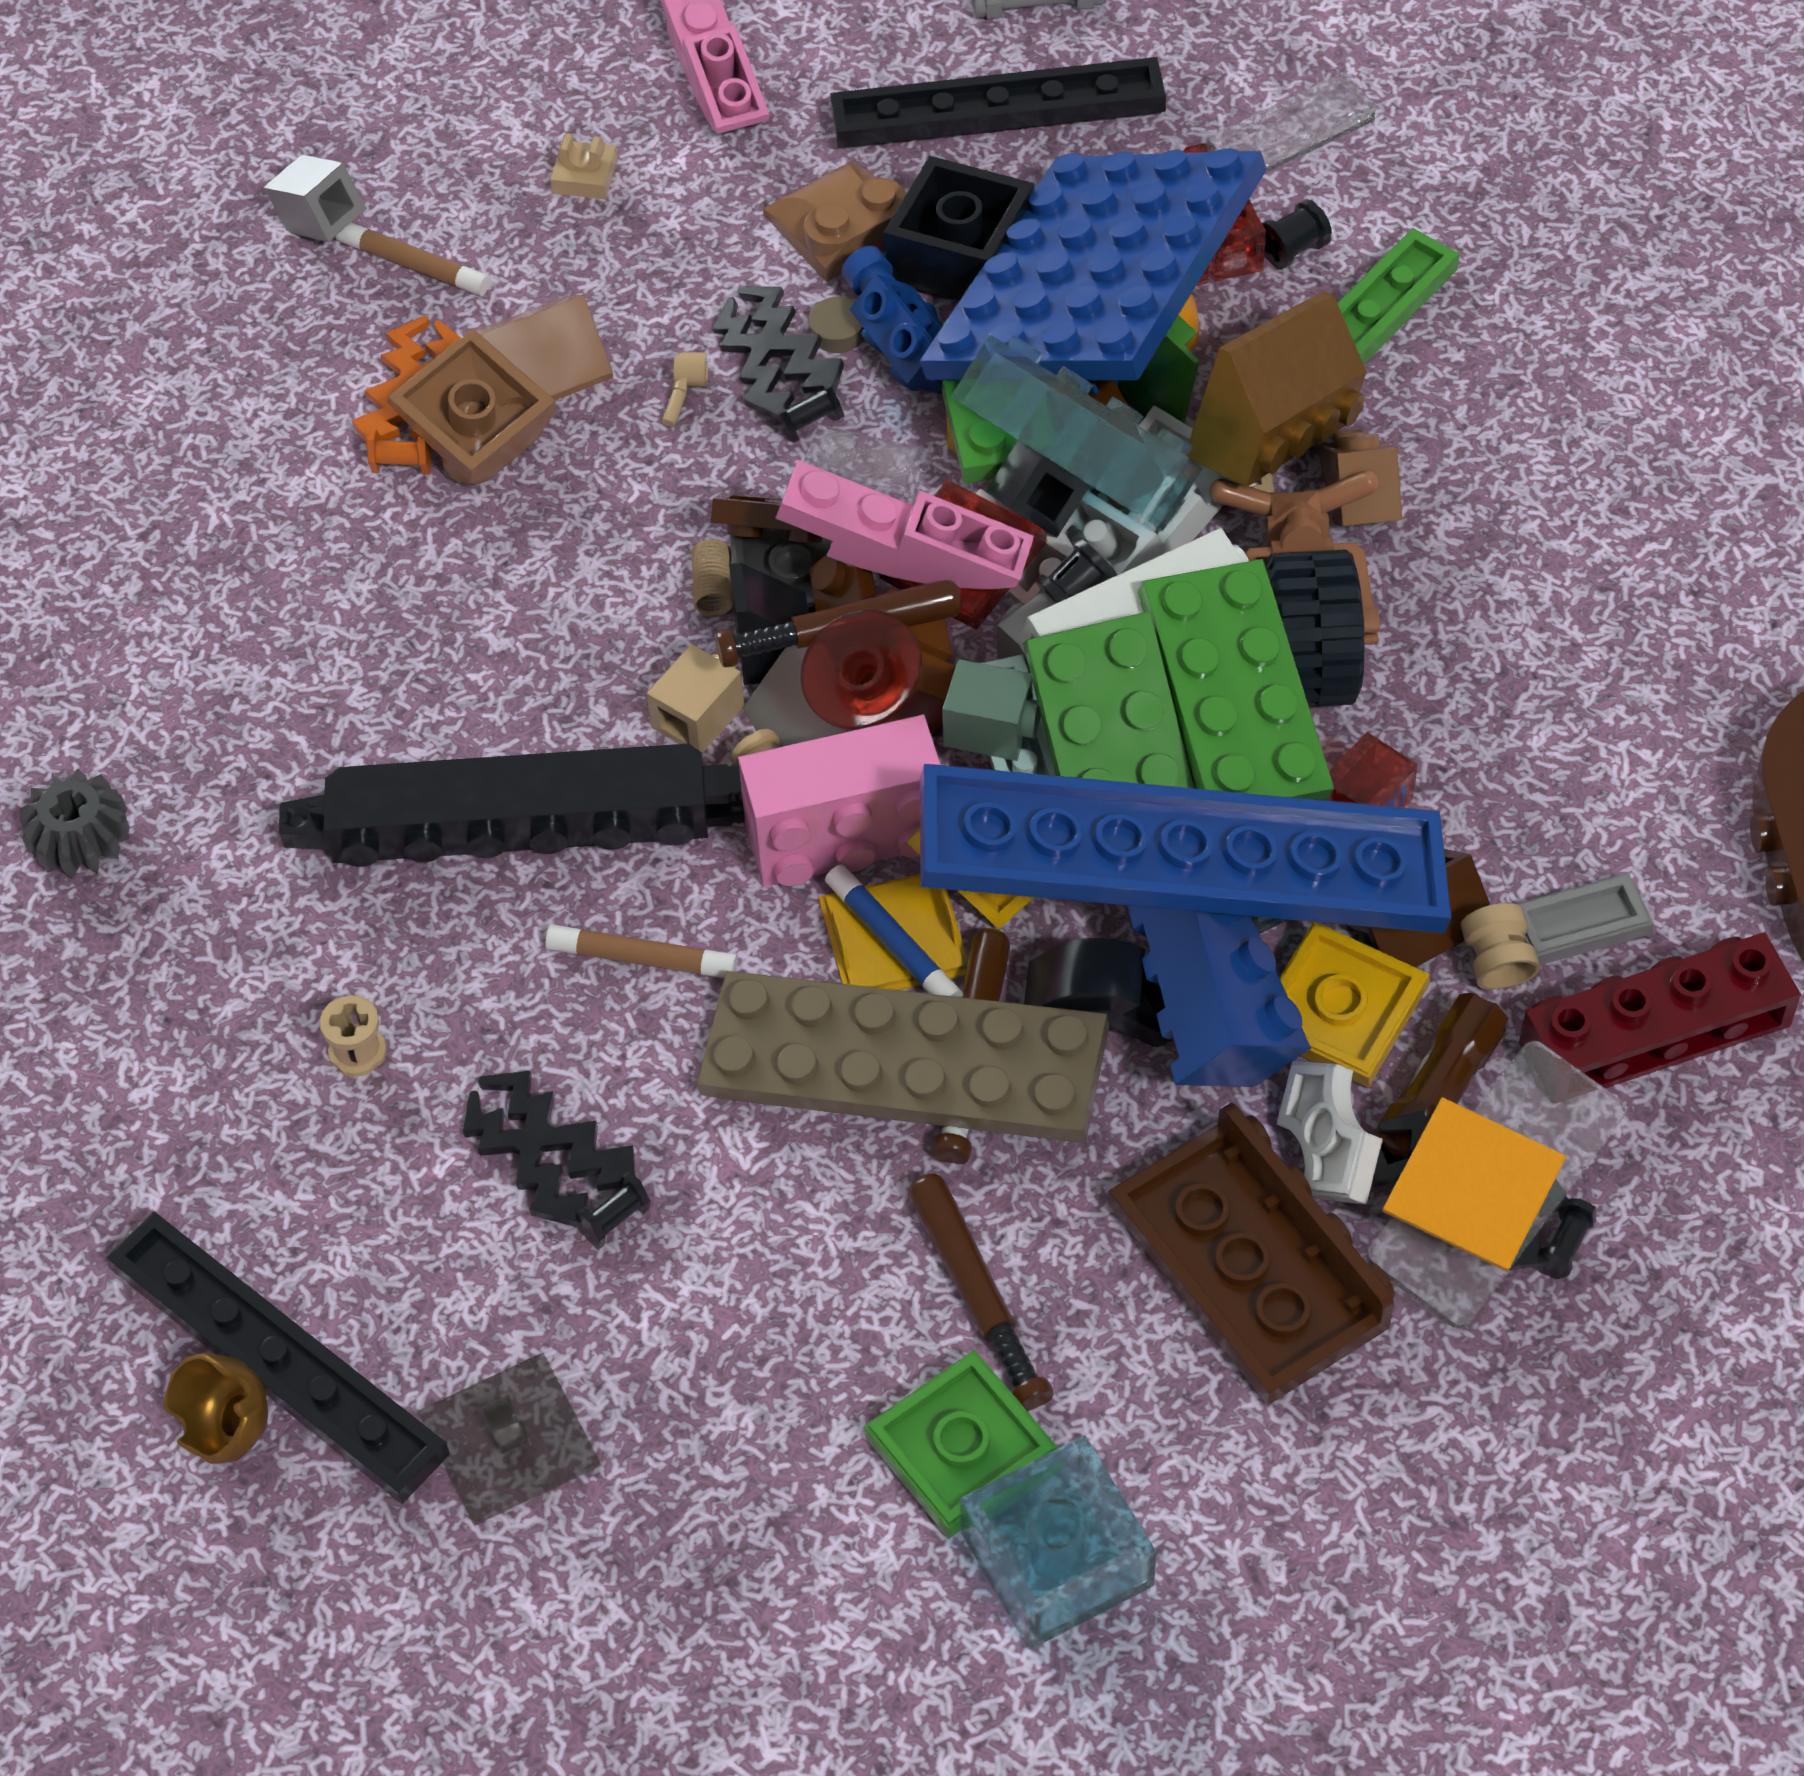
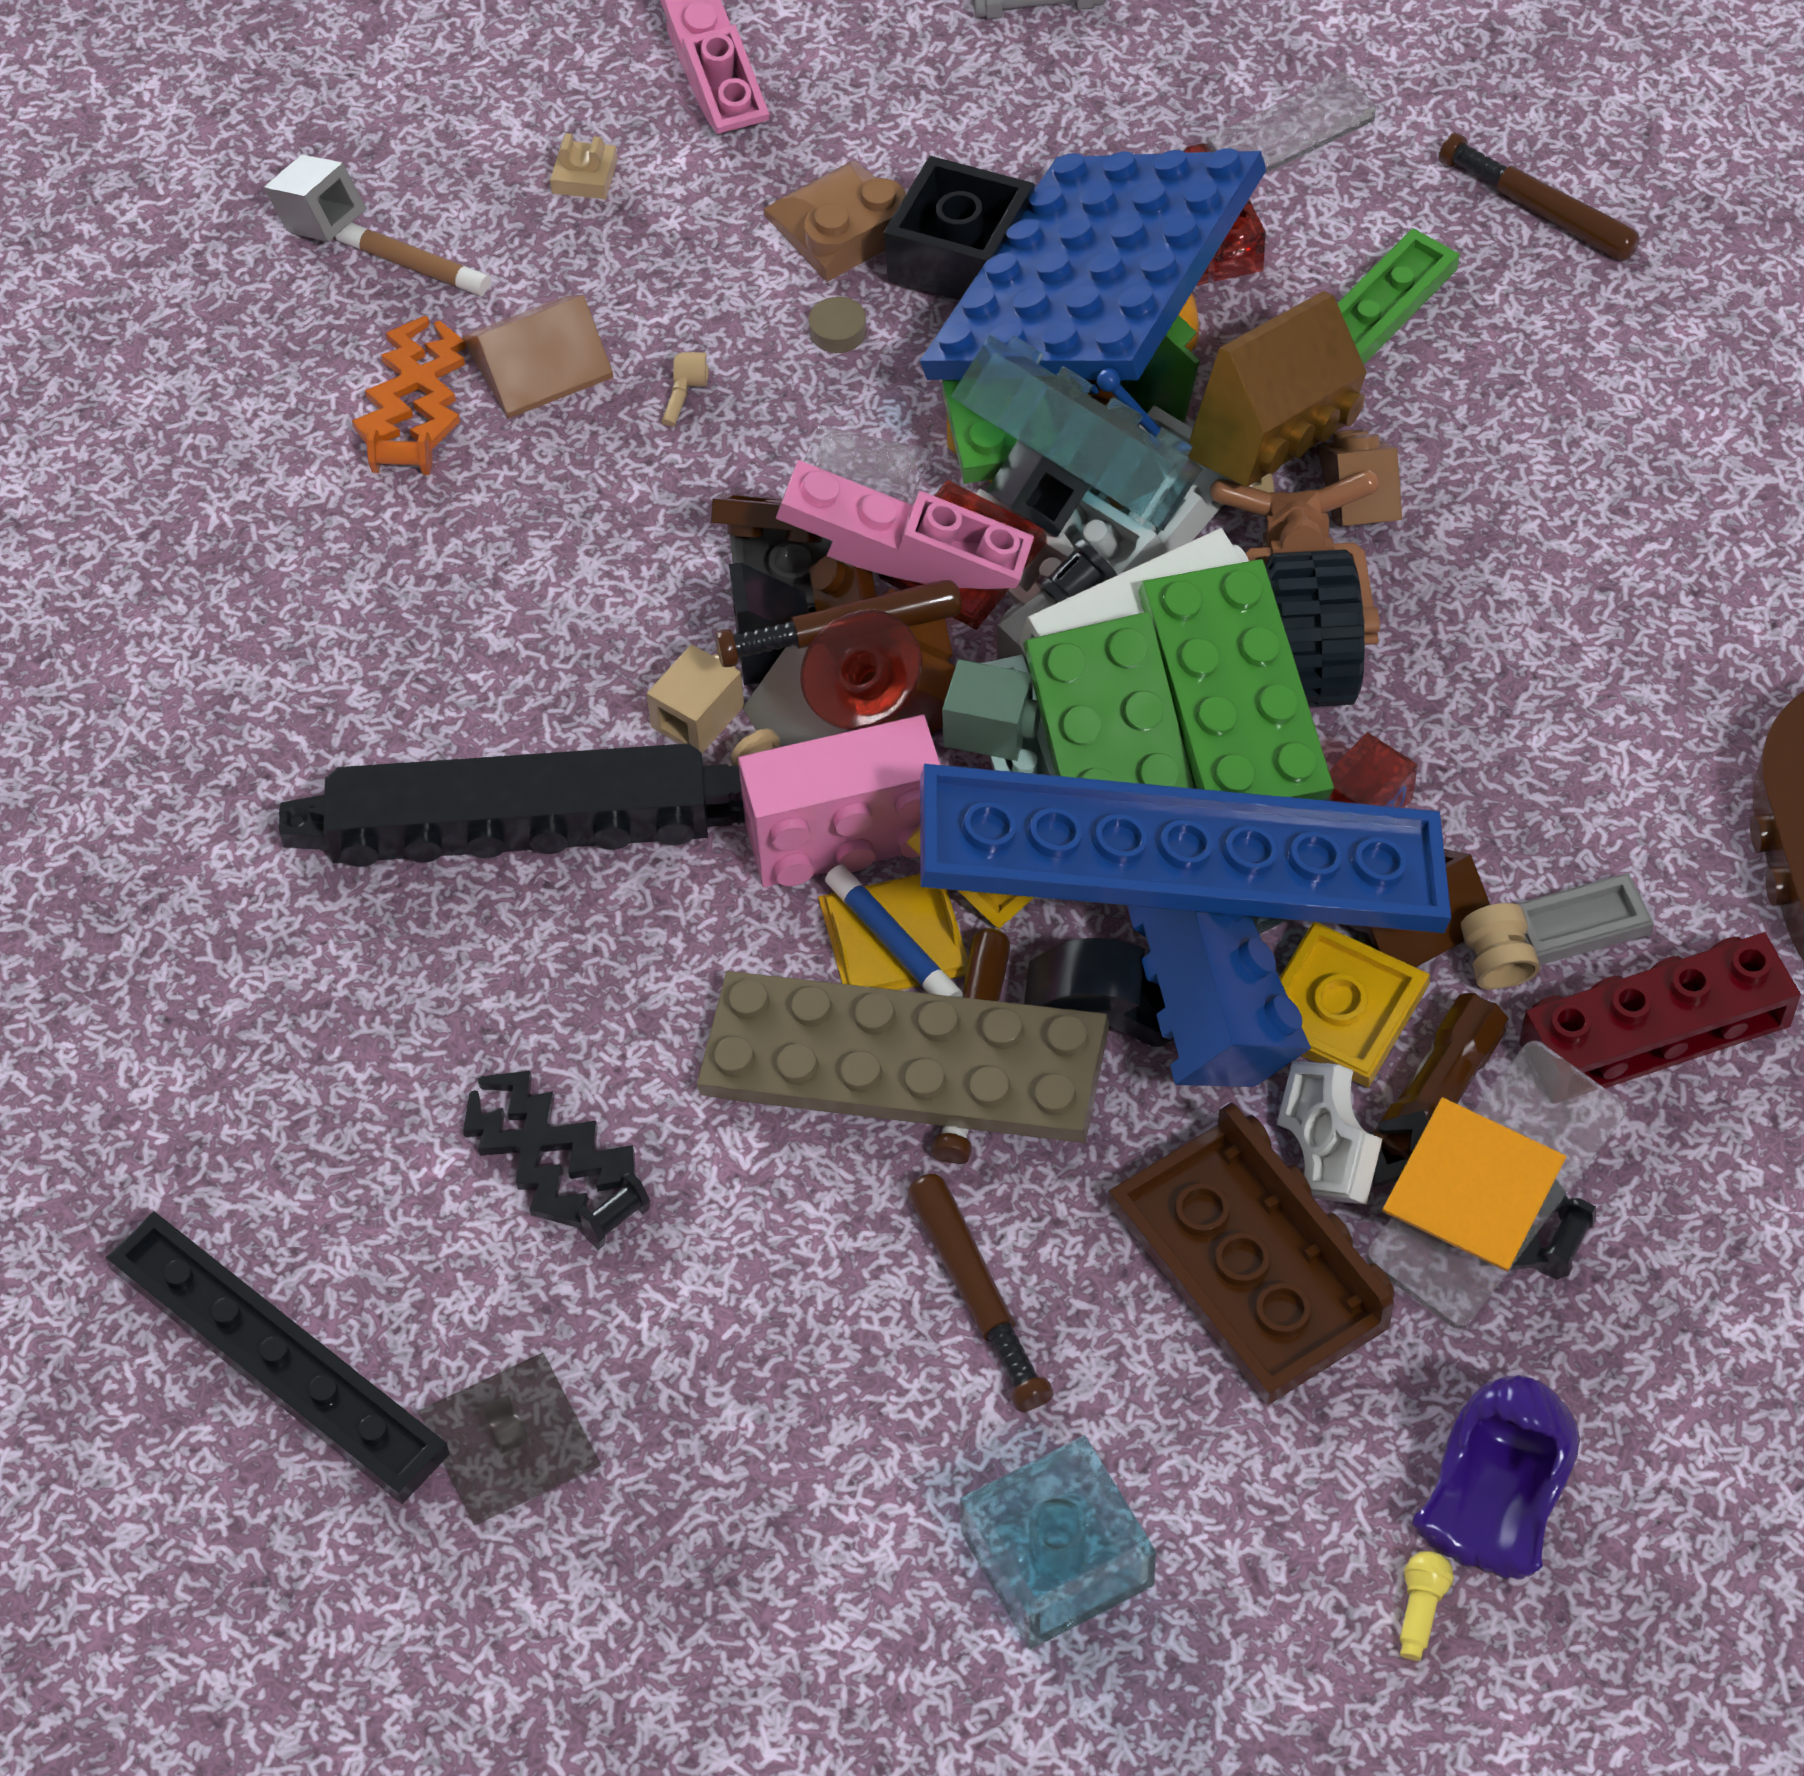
(74, 823): dark grey gear -> none
(218, 1406): pearl gold hair -> none
(343, 1035): tan bush -> none
(474, 408): medium nougat slope -> none
(640, 951): medium nougat bar -> none
(702, 582): tan piece -> none
(820, 374): black piece -> none
(892, 316): blue brick -> none
(956, 1438): bright green plate -> none
(998, 102): black plate -> none
(1109, 381): none -> blue hinge
(1296, 233): black bush -> none
(1428, 1580): none -> light yellow piece
(1501, 1477): none -> dark purple piece
(1550, 203): none -> reddish brown piece

